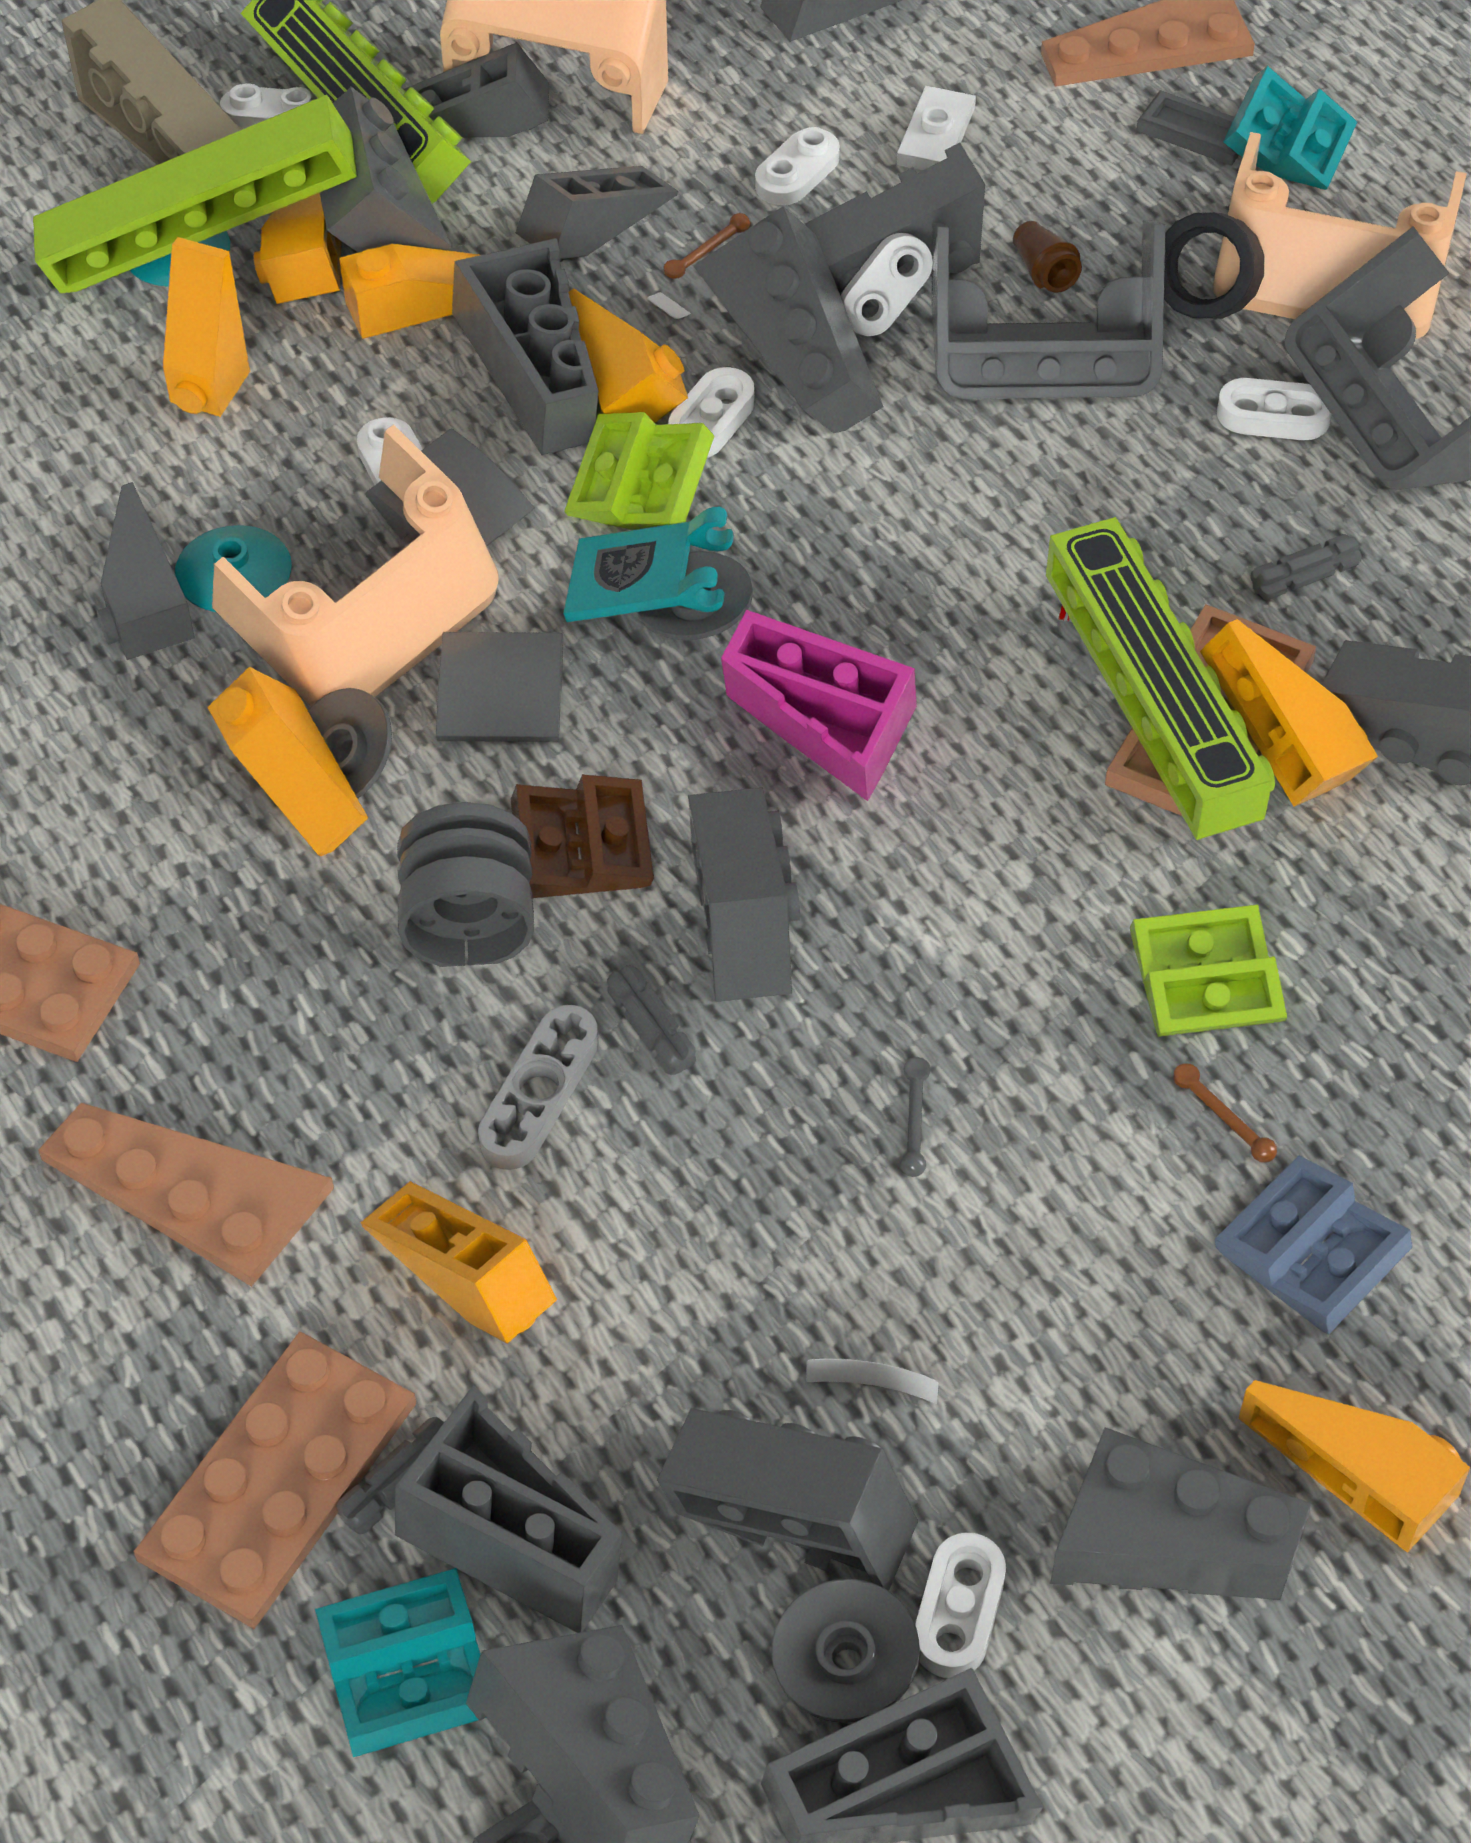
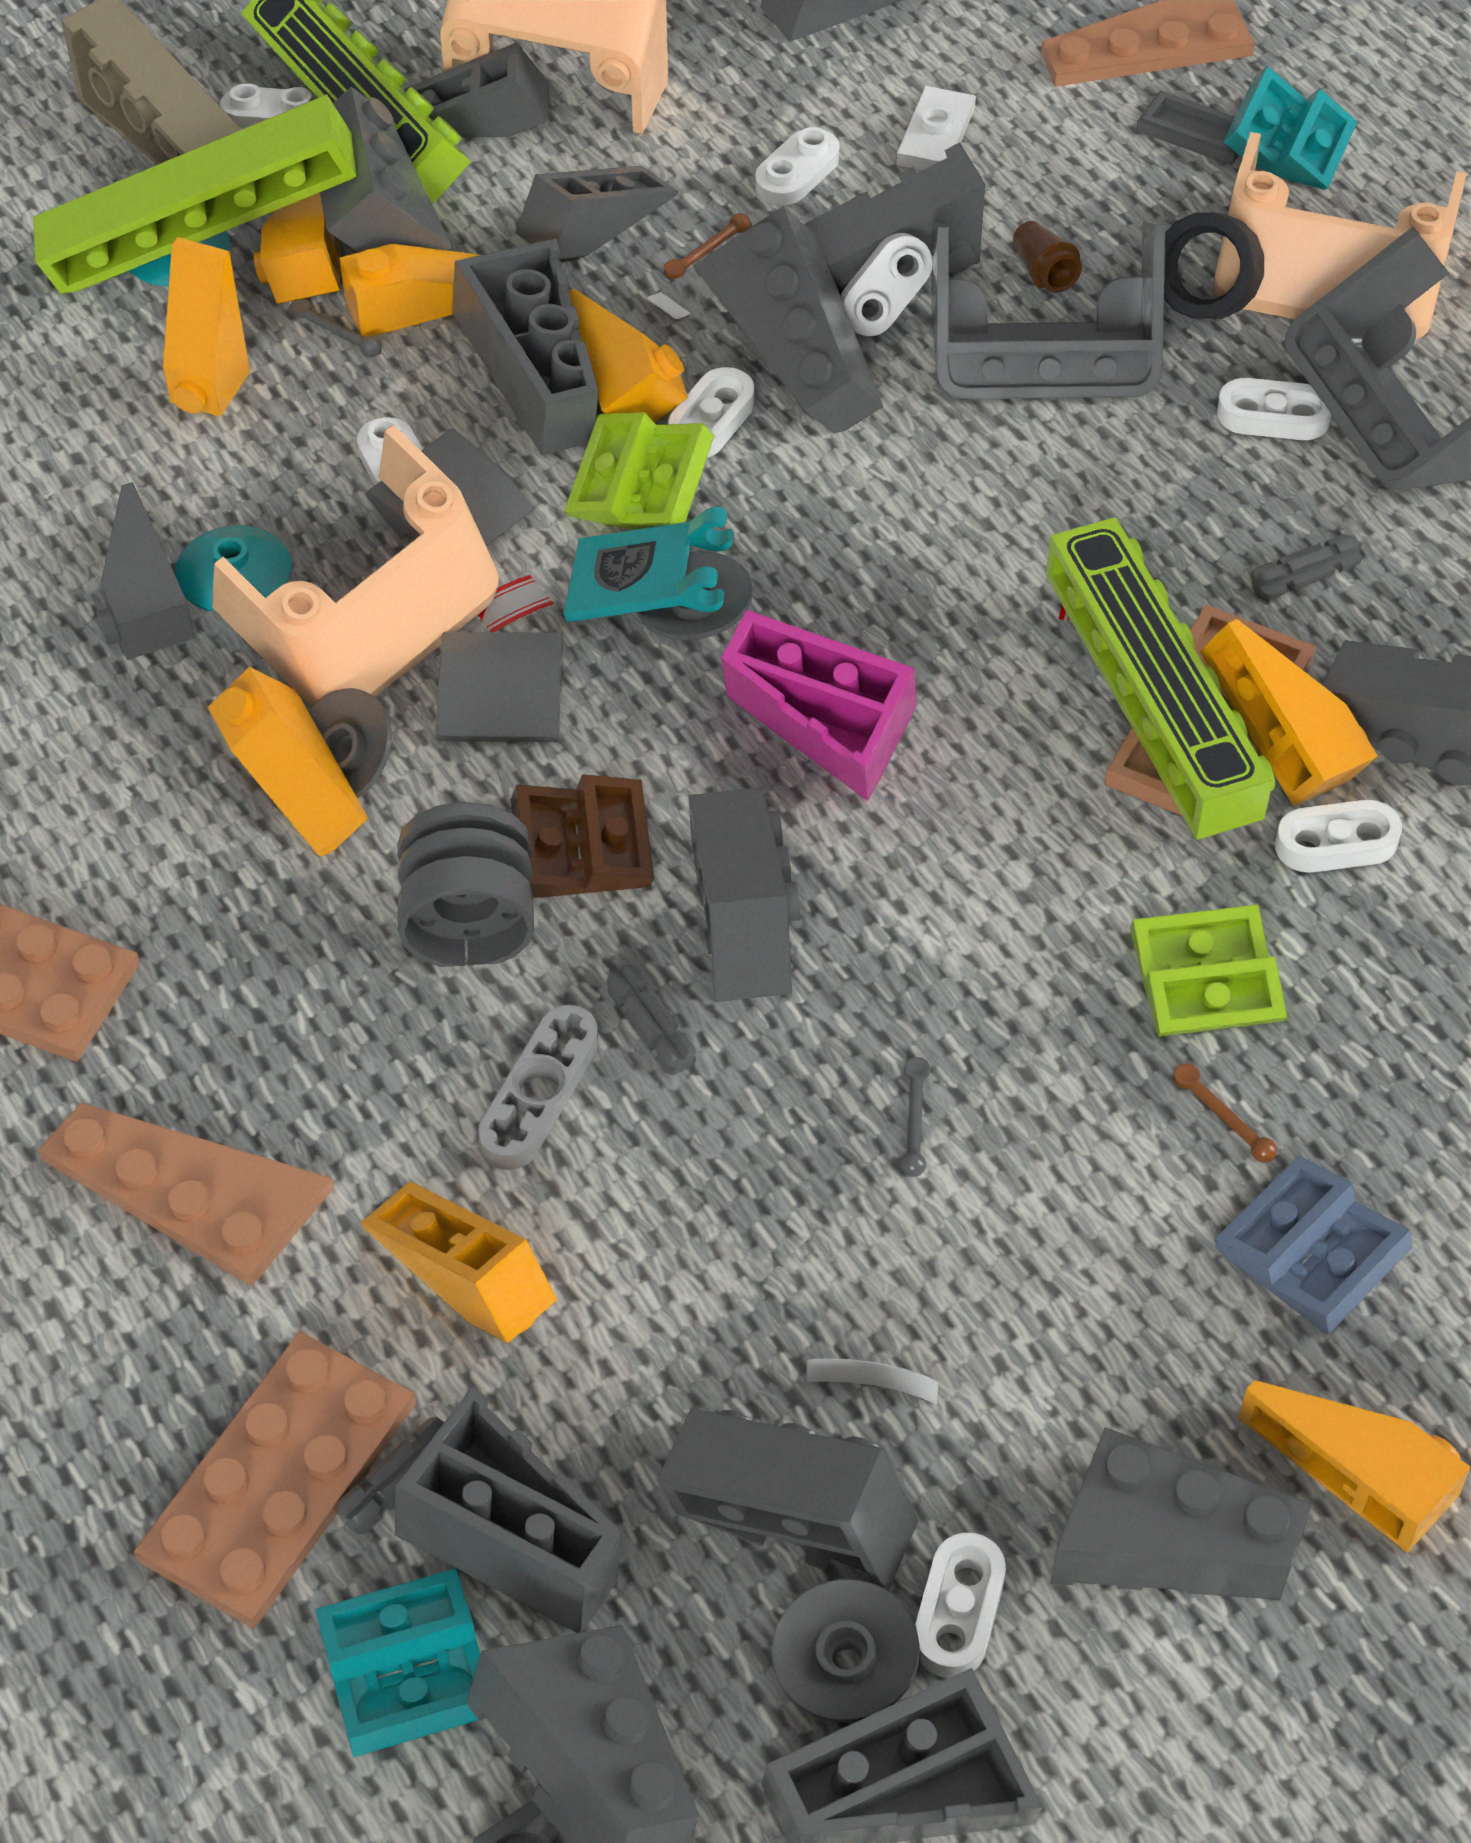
(369, 345): none -> dark grey hinge
(514, 602): none -> light grey sticker
(1335, 832): none -> white plate

